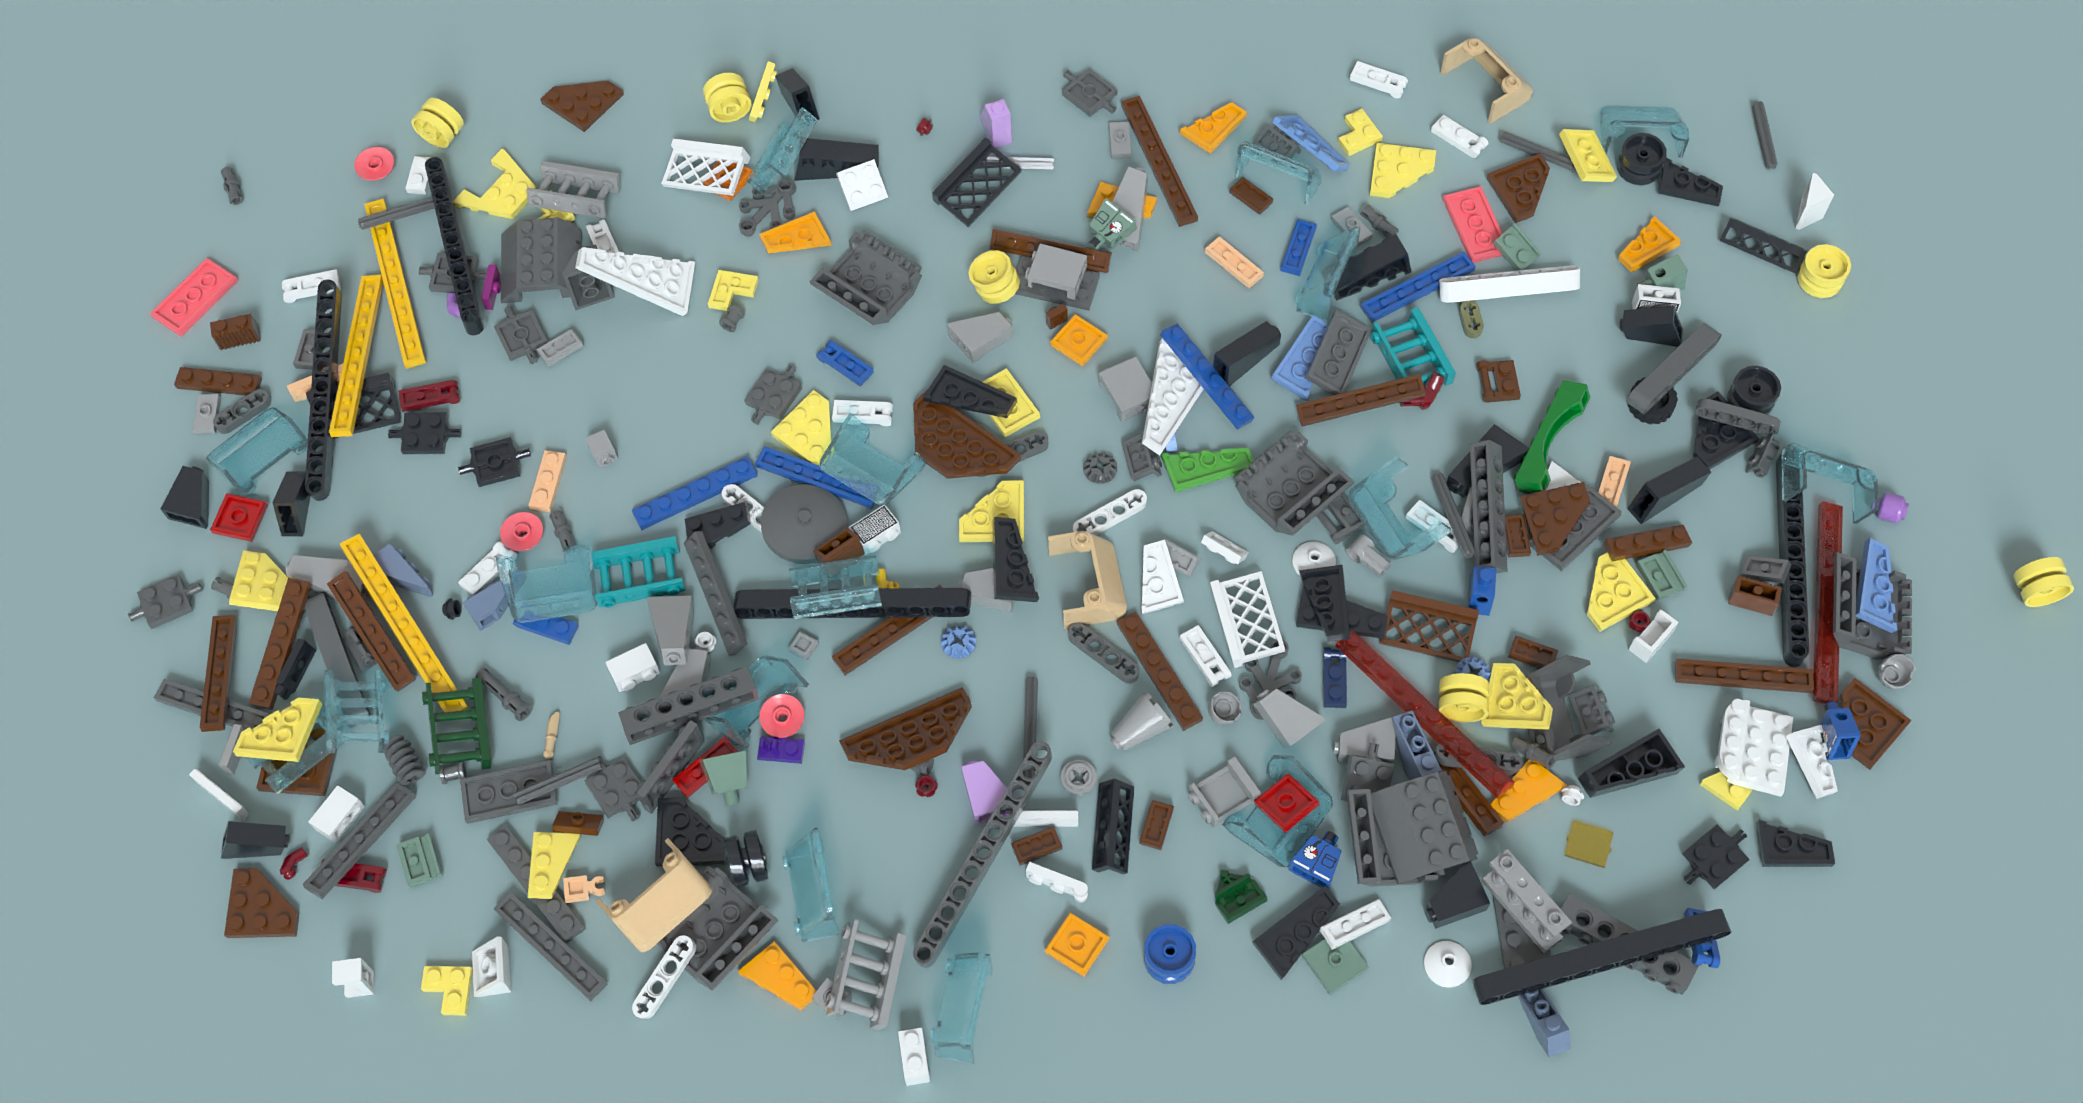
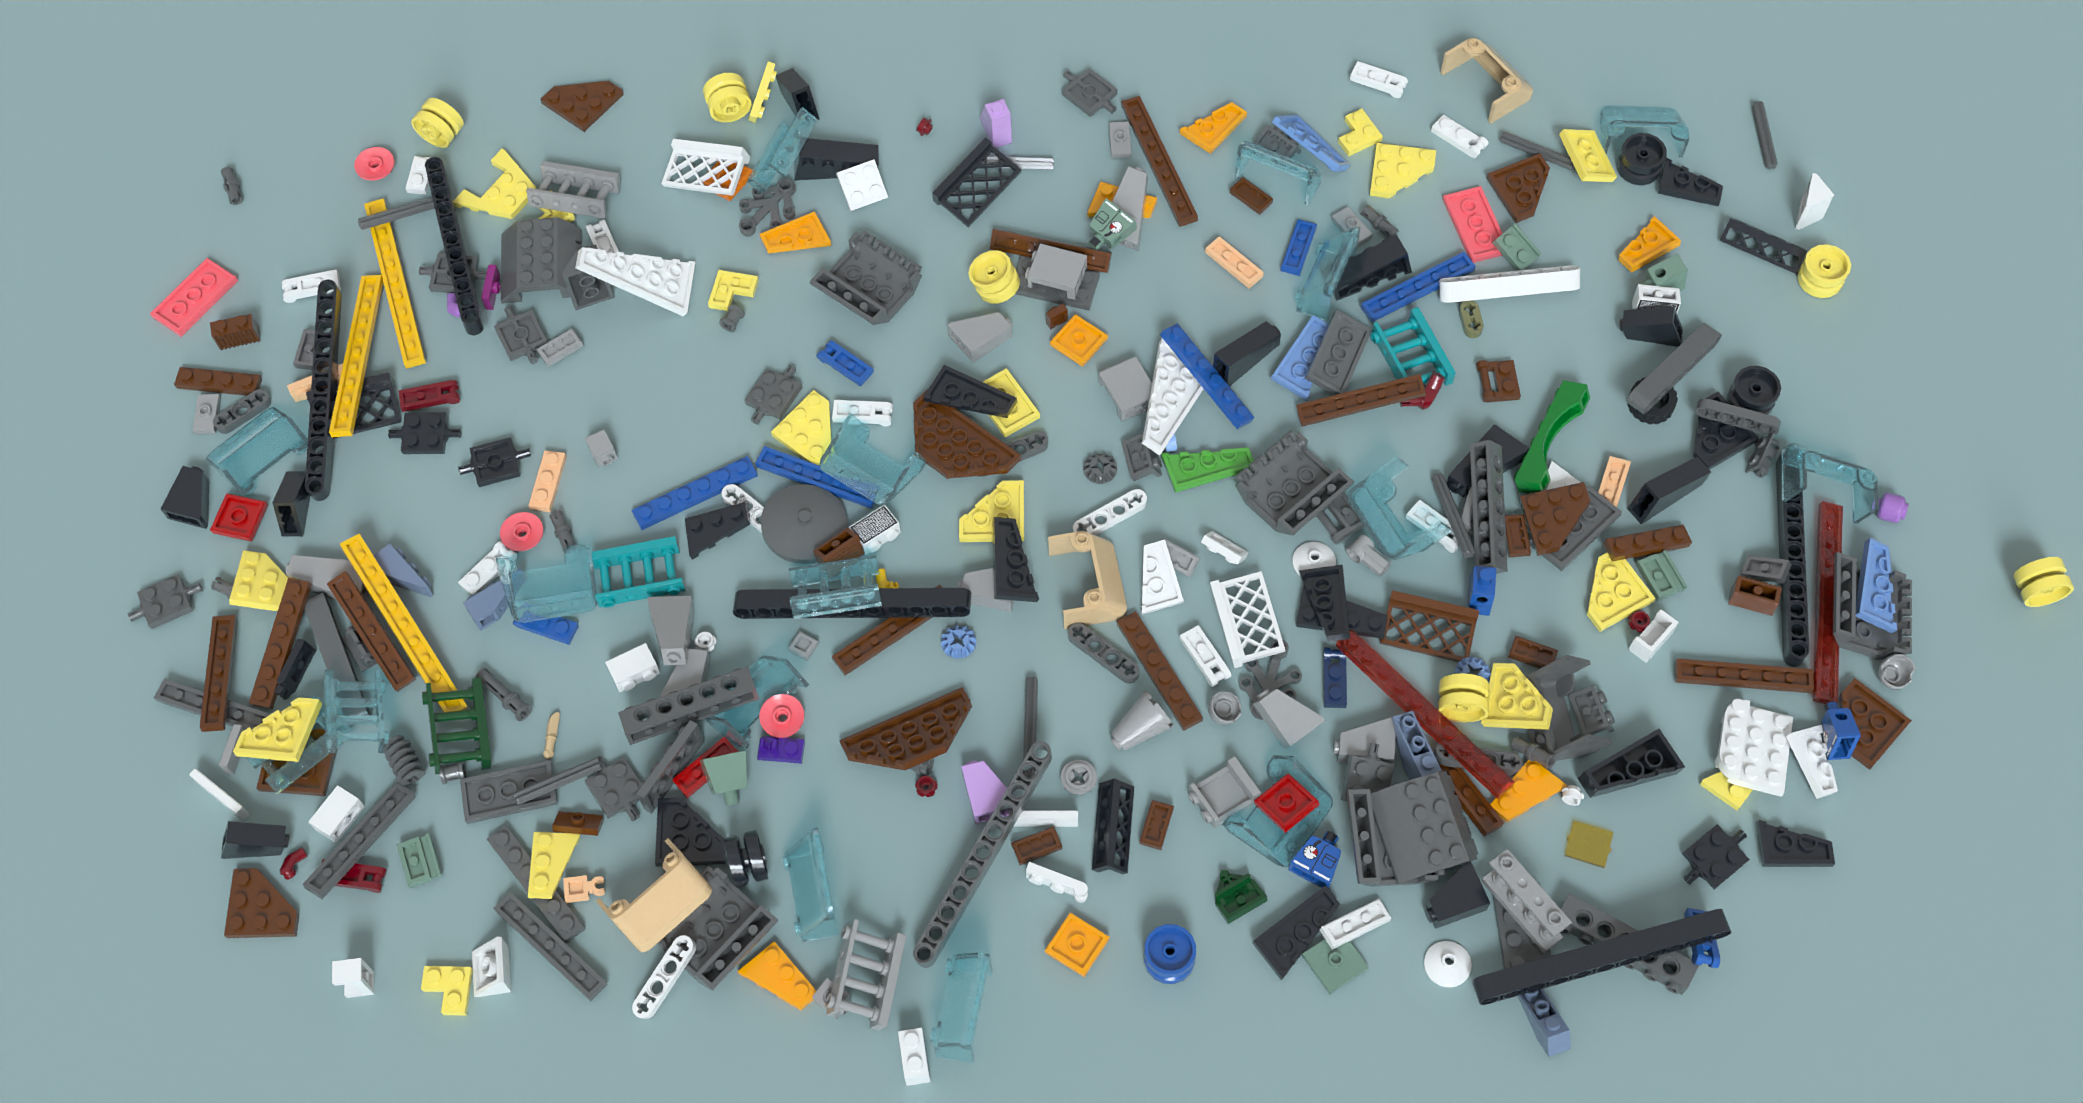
(451, 608): black plate -> none
(715, 593): dark grey plate -> none

